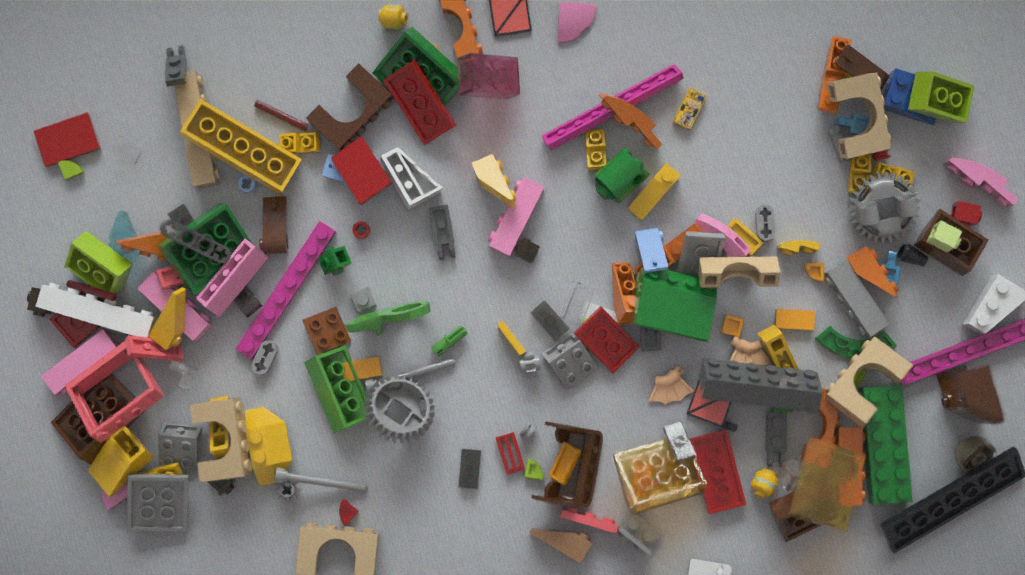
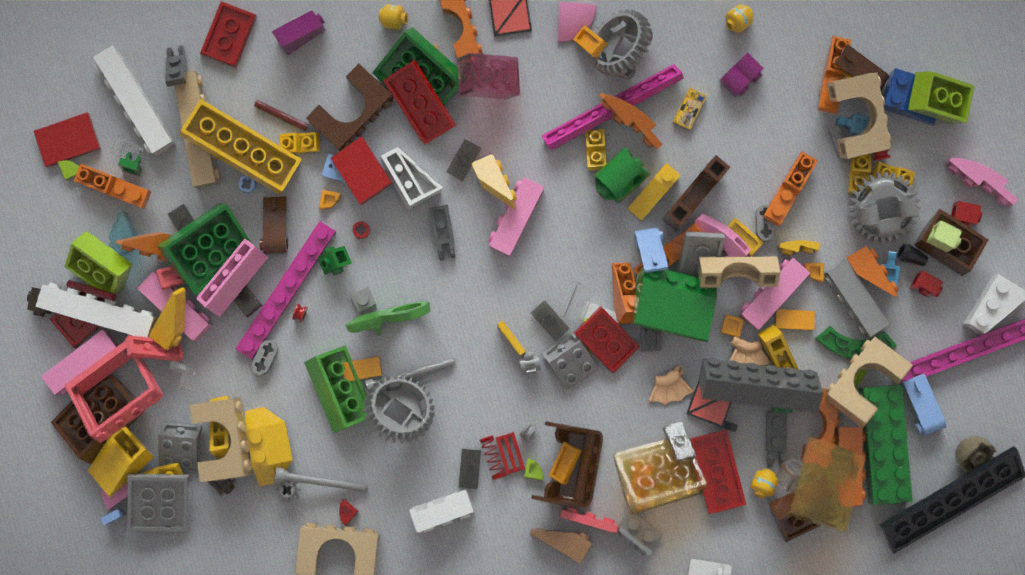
(112, 186): none -> orange slope
(112, 516): none -> light blue tile
(130, 166): none -> green tile
(134, 101): none -> white brick
(195, 241): dark grey beam -> none
(228, 34): none -> red tile
(299, 31): none -> magenta slope
(299, 313): none -> red bush
(326, 330): dark orange hinge -> none
(328, 199): none -> light orange tile
(441, 511): none -> white wedge
(449, 340): bright green axle -> none
(463, 160): none -> clear smoke plate
(498, 475): none -> red piece
(526, 250): dark brown bracket -> none
(590, 41): none -> light orange tile
(636, 31): none -> light grey piece
(696, 193): none -> reddish brown arch
(739, 18): none -> yellow head
(741, 74): none -> magenta brick
(769, 299): none -> bright pink brick
(790, 188): none -> orange slope
(925, 406): none -> light blue door
(927, 284): none -> red brick
(971, 394): reddish brown windscreen -> none

